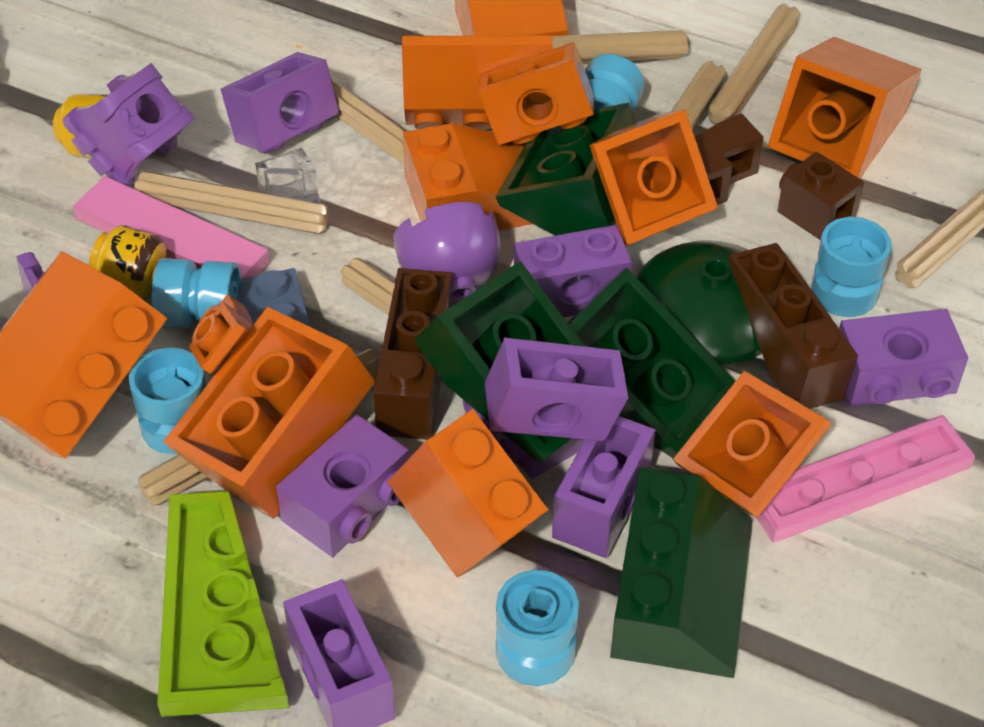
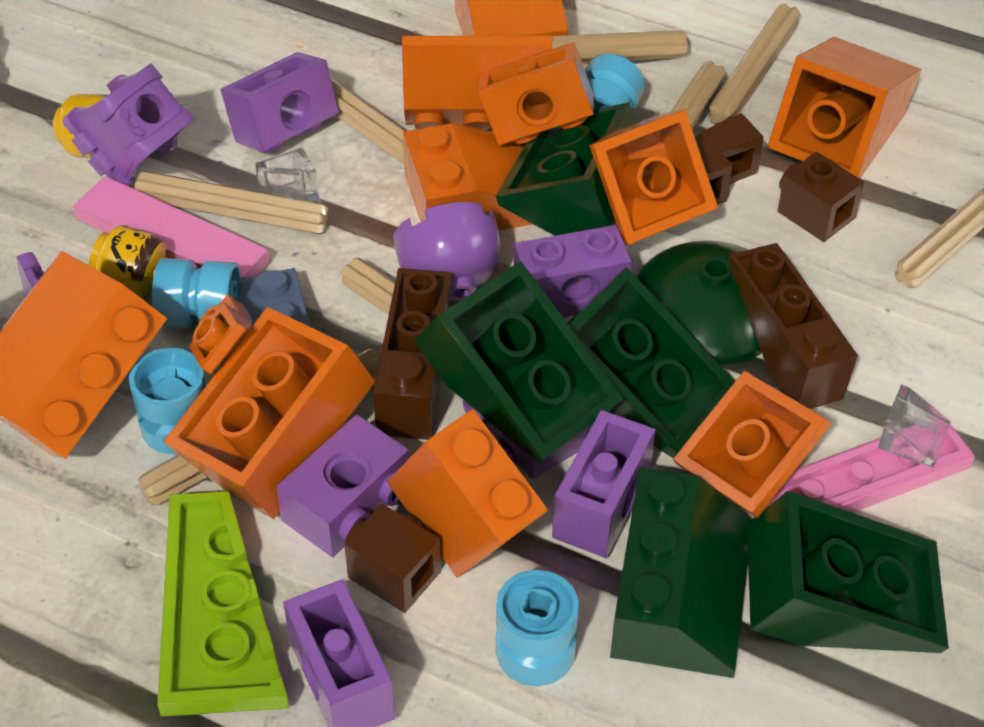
(392, 556): none -> reddish brown brick
(555, 390): medium lavender brick -> none
(842, 580): none -> dark green slope
(851, 266): medium azure wheel -> none
(904, 357): medium lavender brick -> none
(914, 428): none -> clear slope

